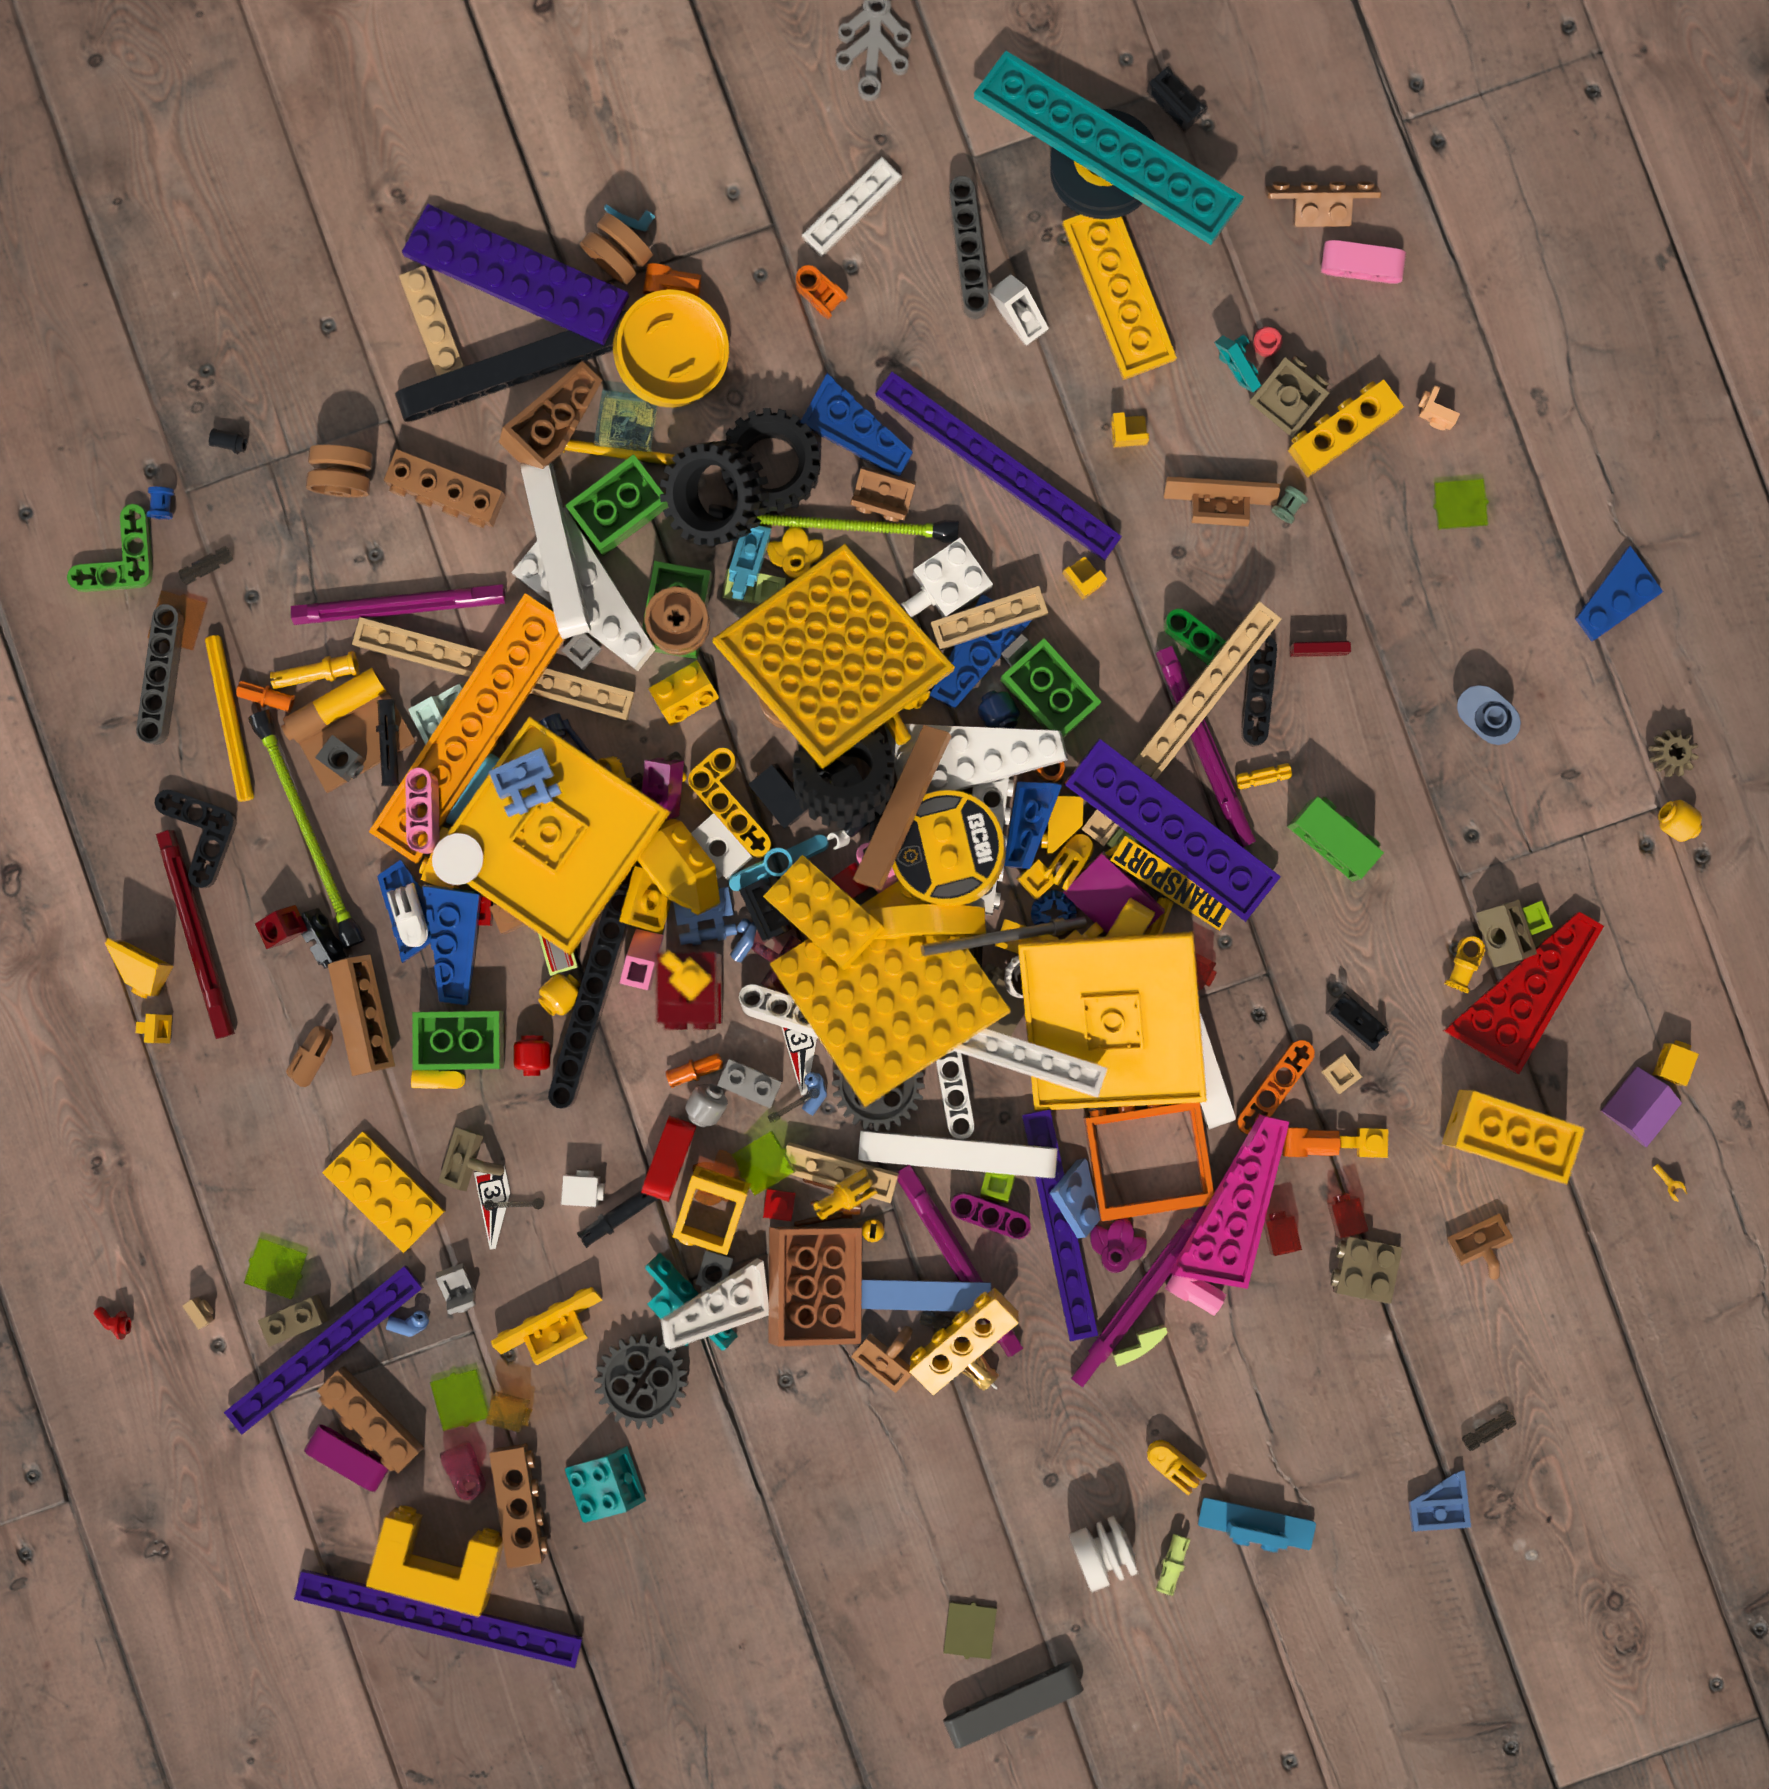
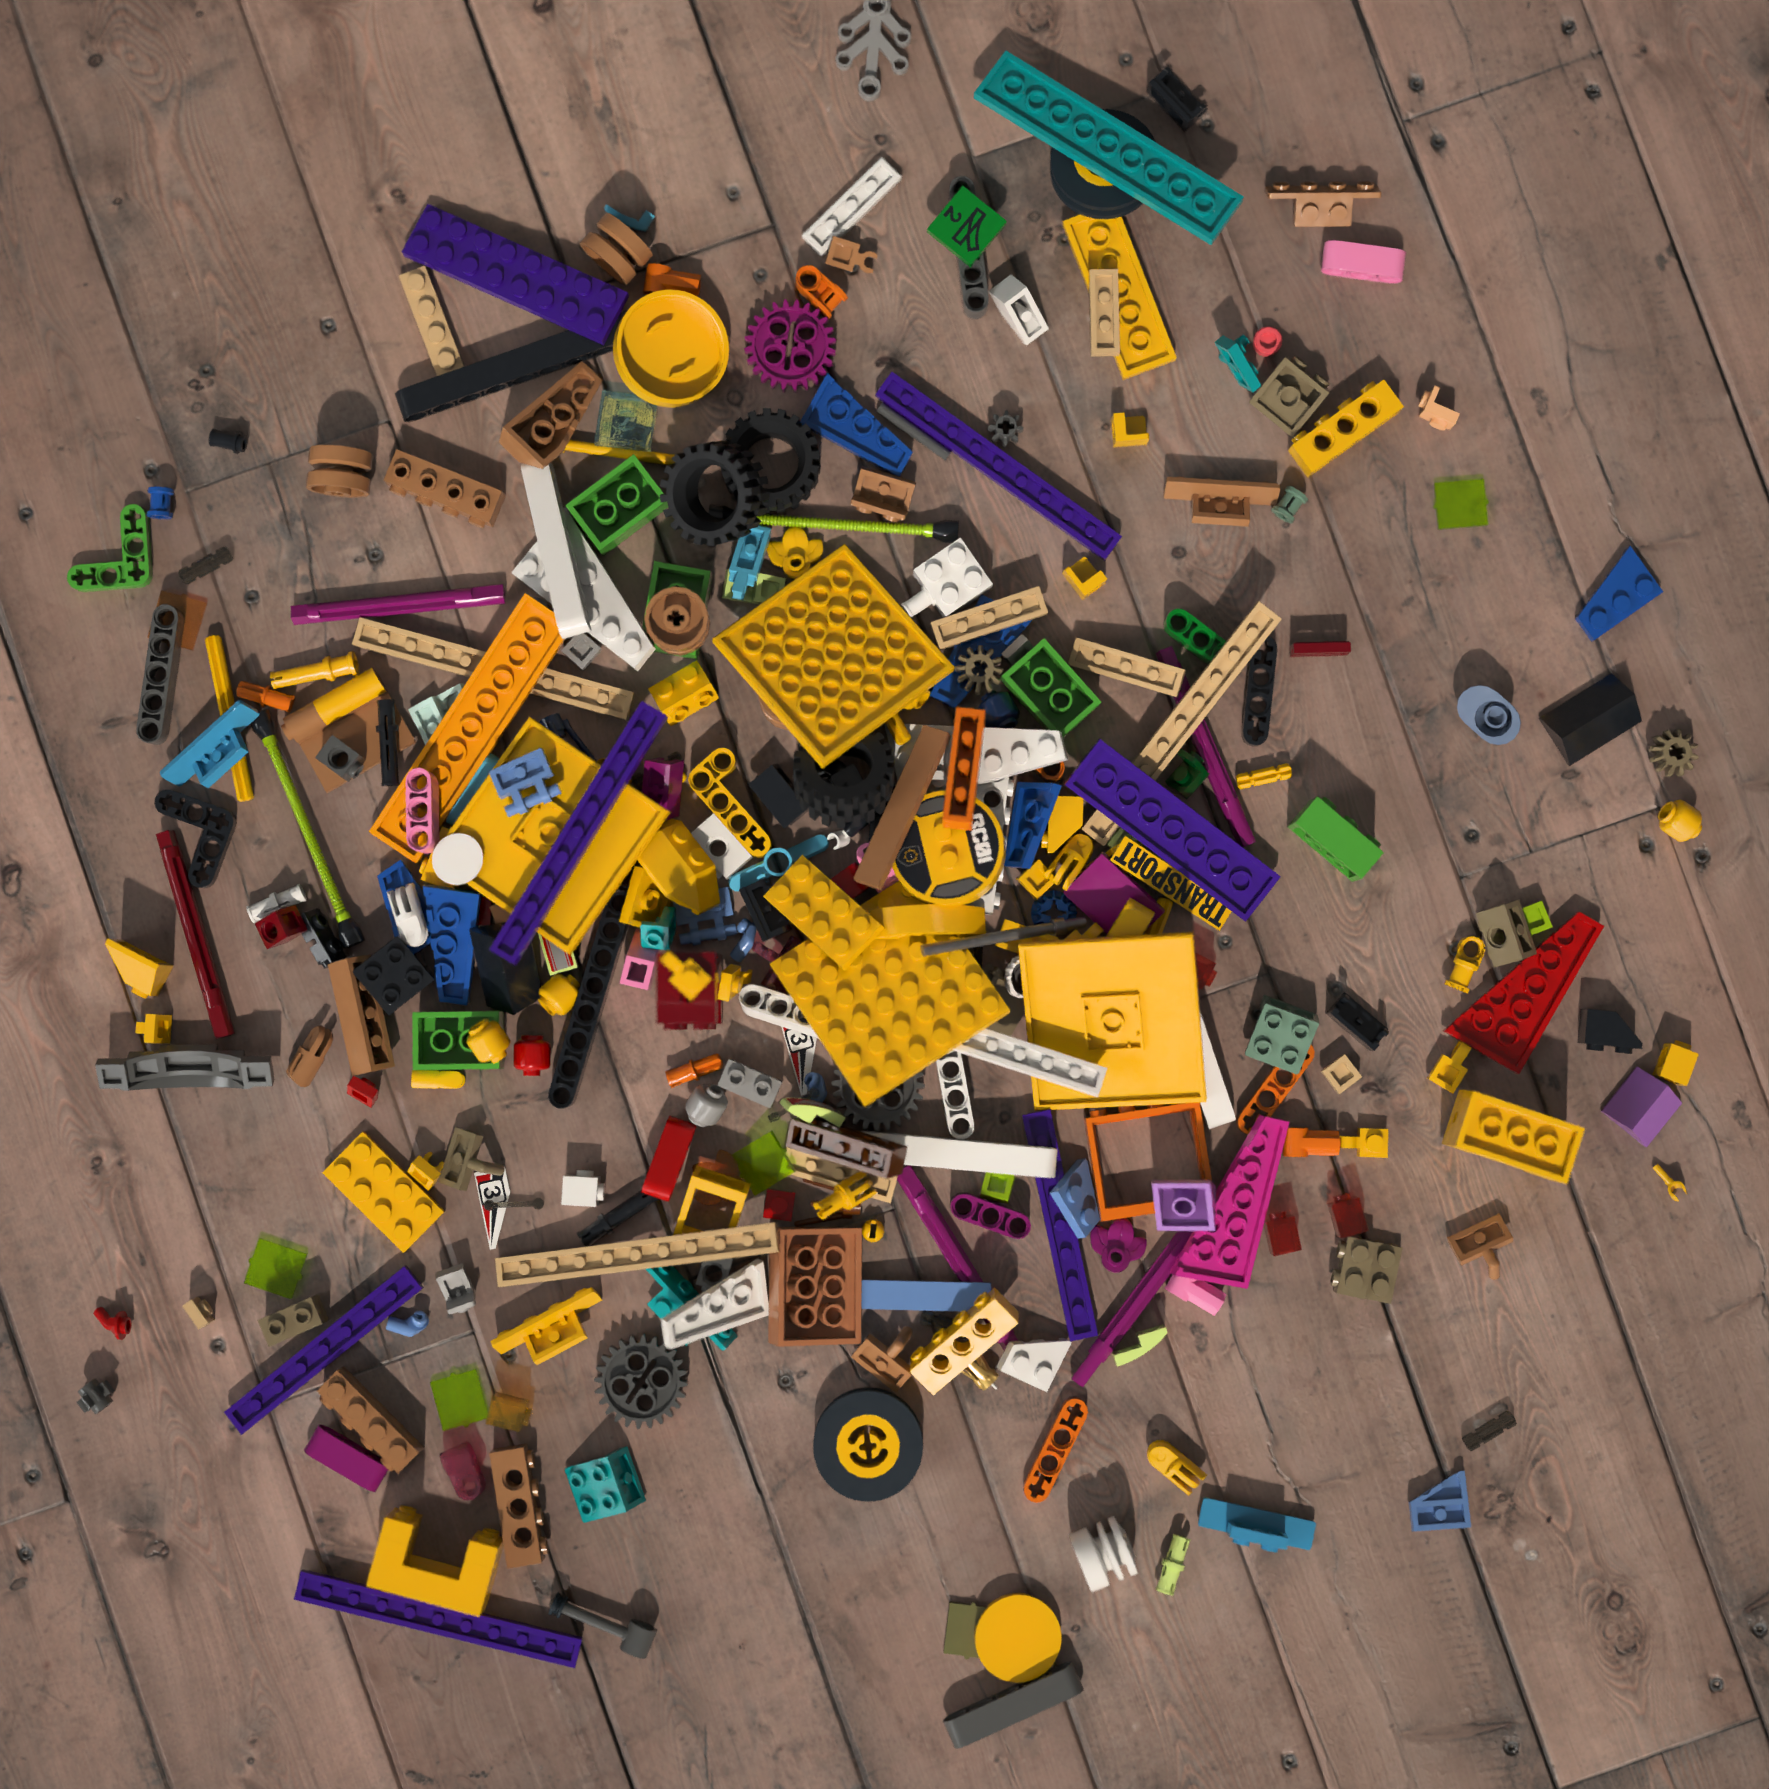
(95, 1396): none -> dark grey gear
(185, 1067): none -> dark grey piece
(214, 749): none -> dark azure bracket
(276, 902): none -> white pin
(363, 1090): none -> red plate
(393, 975): none -> black bracket
(424, 1172): none -> yellow tile
(488, 1041): none -> yellow head
(504, 984): none -> black slope
(578, 833): none -> dark purple plate
(635, 1638): none -> dark grey piece
(637, 1255): none -> tan plate
(661, 932): none -> teal bracket
(732, 981): none -> yellow plate
(765, 342): none -> magenta gear
(807, 1110): none -> yellowish green slope
(834, 1448): none -> black wheel
(845, 255): none -> medium nougat plate
(847, 1147): none -> reddish brown brick
(914, 431): none -> dark grey bar
(964, 768): none -> orange brick
(966, 226): none -> green tile
(988, 672): none -> dark tan gear
(1012, 425): none -> dark grey gear
(1017, 1637): none -> yellow tile
(1034, 1361): none -> white wing
(1050, 1447): none -> orange beam
(1104, 312): none -> tan plate
(1126, 667): none -> tan plate
(1184, 1205): none -> medium lavender slope
(1188, 774): none -> dark green bracket
(1282, 1035): none -> sand green bracket
(1449, 1071): none -> yellow plate
(1592, 718): none -> black slope
(1606, 1028): none -> black slope

